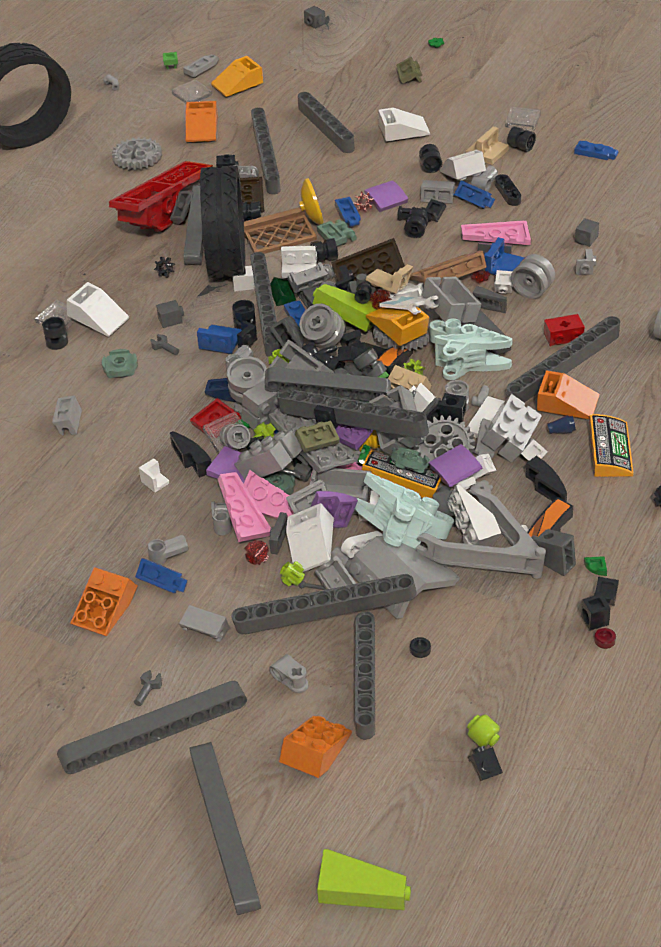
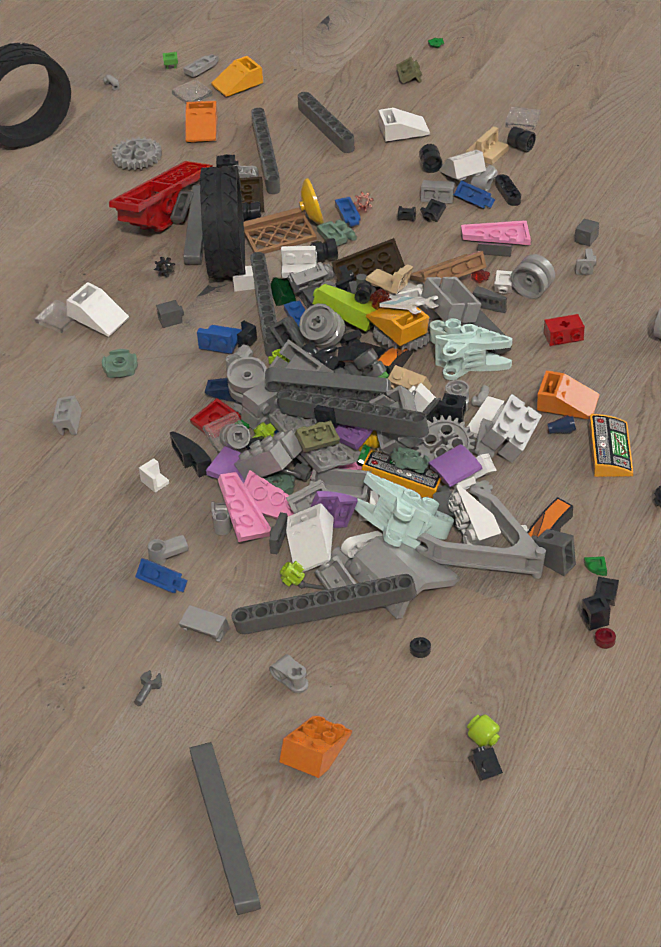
(55, 333): black wheel -> none
(103, 601): orange slope -> none
(151, 727): dark grey beam -> none
(163, 343): dark grey bar -> none
(244, 311): black wheel -> none
(256, 552): clear red gear -> none
(314, 17): dark grey brick -> none
(360, 884): lime slope -> none
(365, 675): dark grey beam -> none
(387, 195): medium lavender slope -> none
(416, 223): black wheel -> none
(416, 365): lime gear -> none
(497, 259): blue bracket -> none
(533, 449): white panel -> none
(545, 479): black slope -> none
(566, 358): dark grey beam -> none
(595, 150): blue hinge -> none

